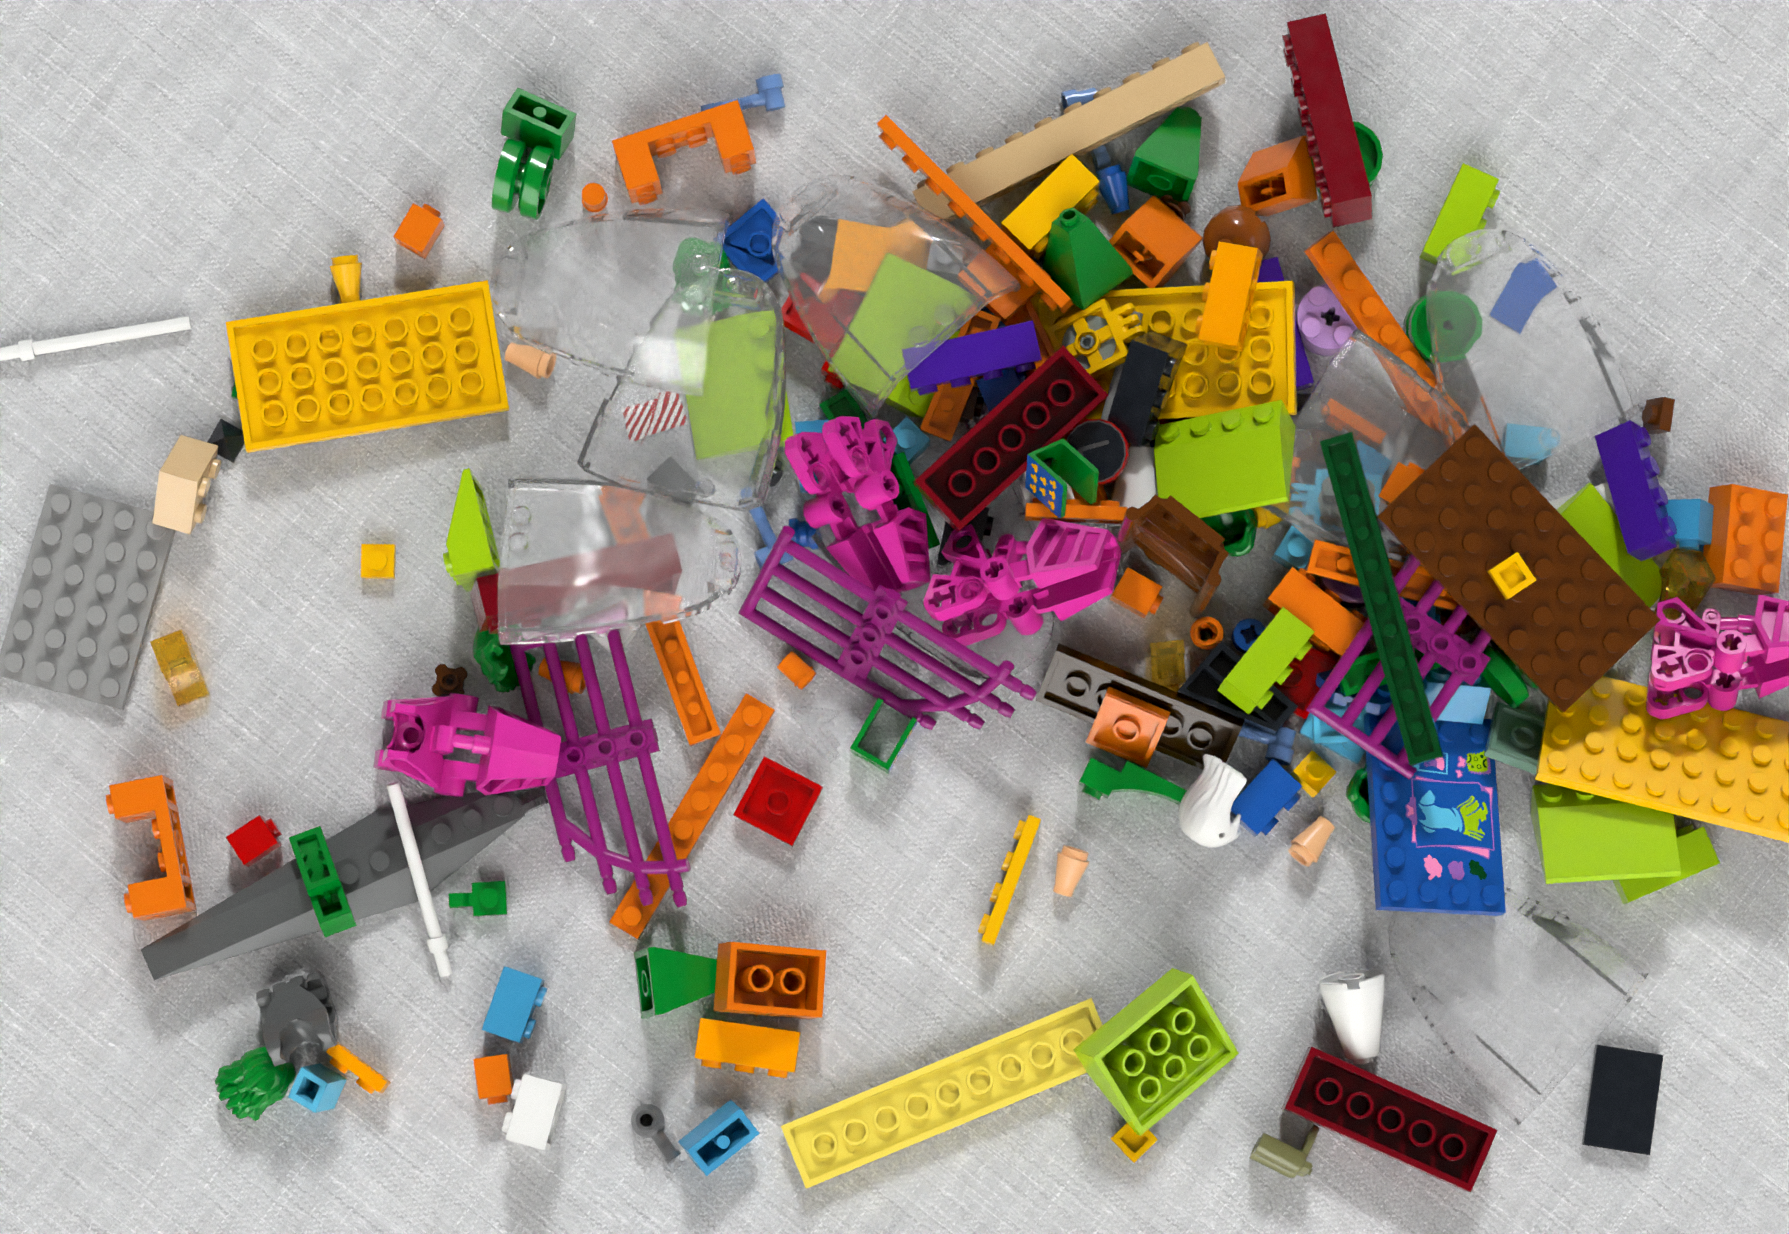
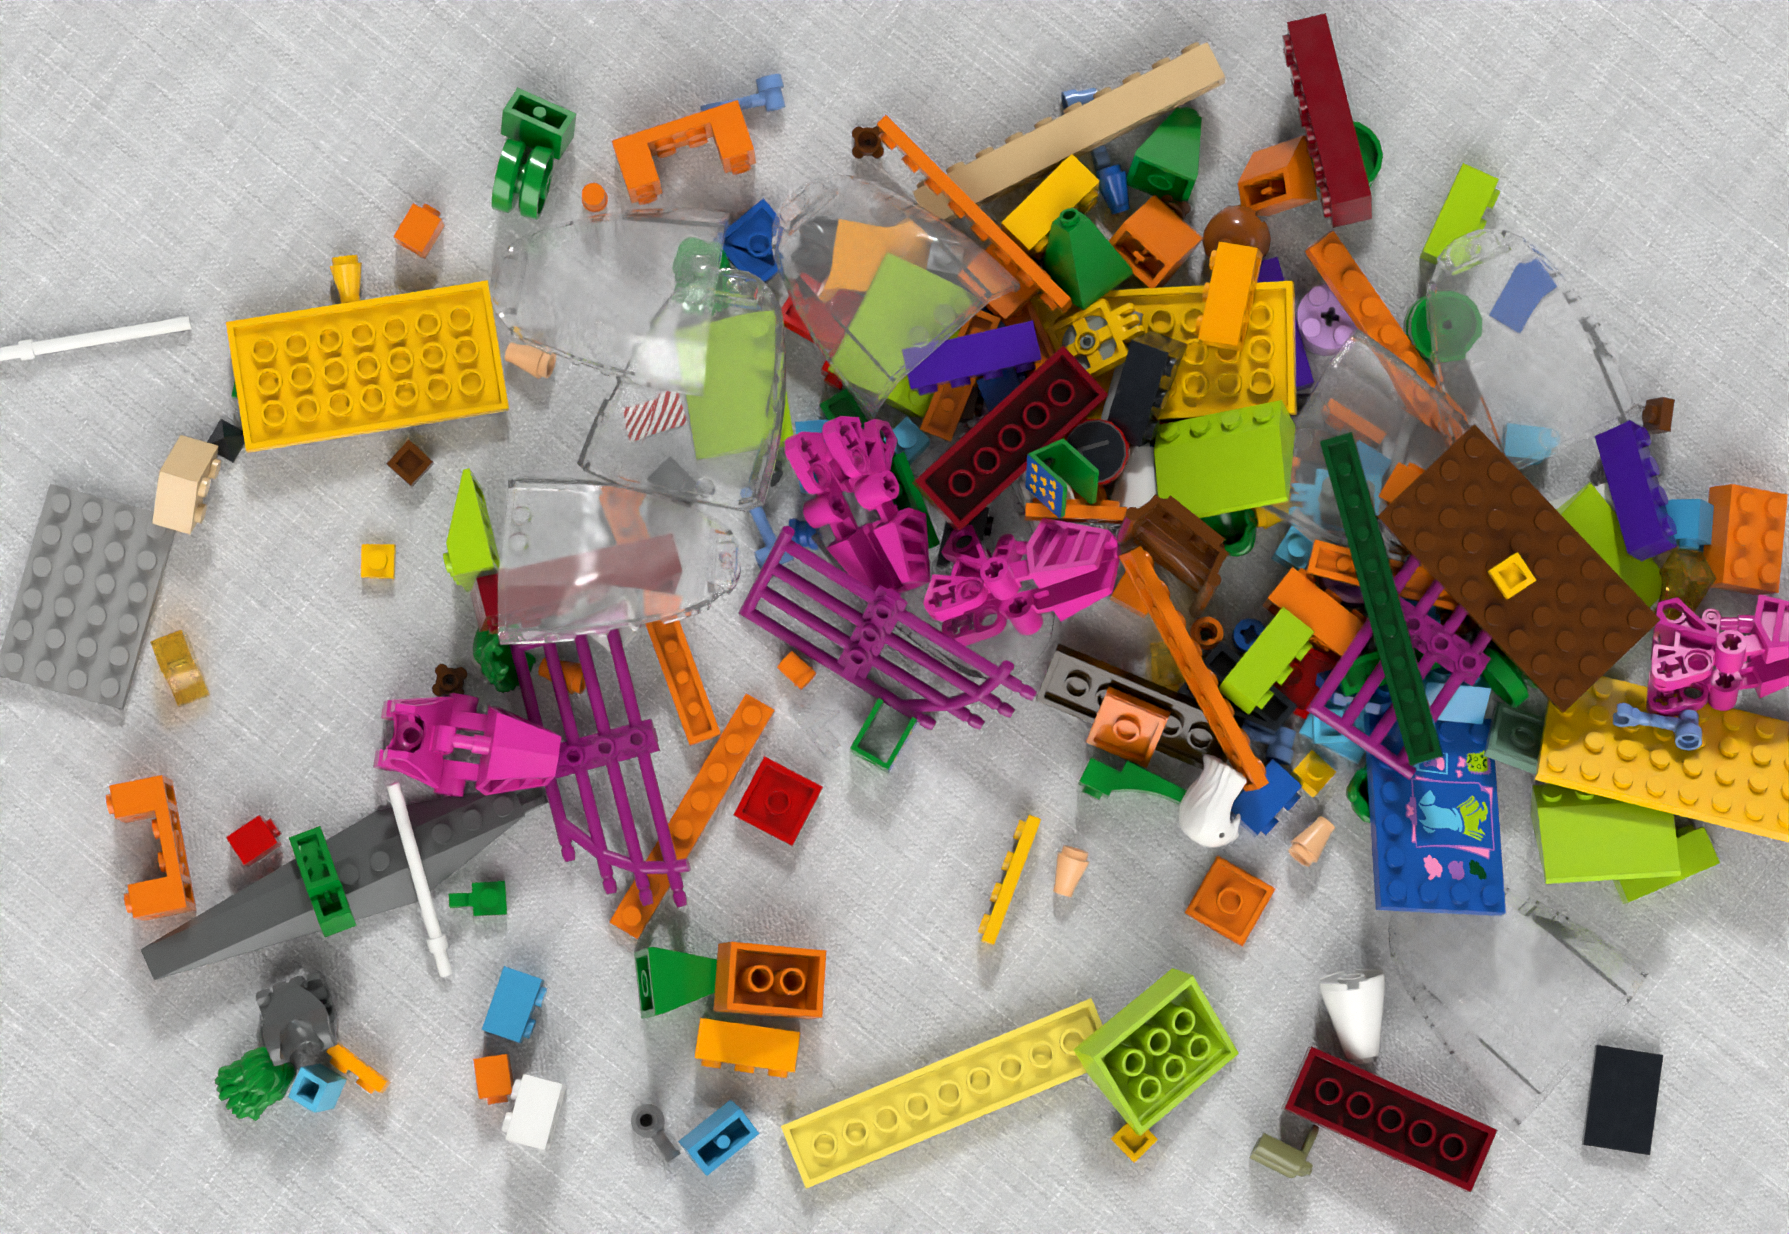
(410, 463): none -> reddish brown plate
(860, 136): none -> reddish brown plate
(1188, 659): none -> orange plate
(1229, 901): none -> orange tile
(1685, 727): none -> medium blue brick

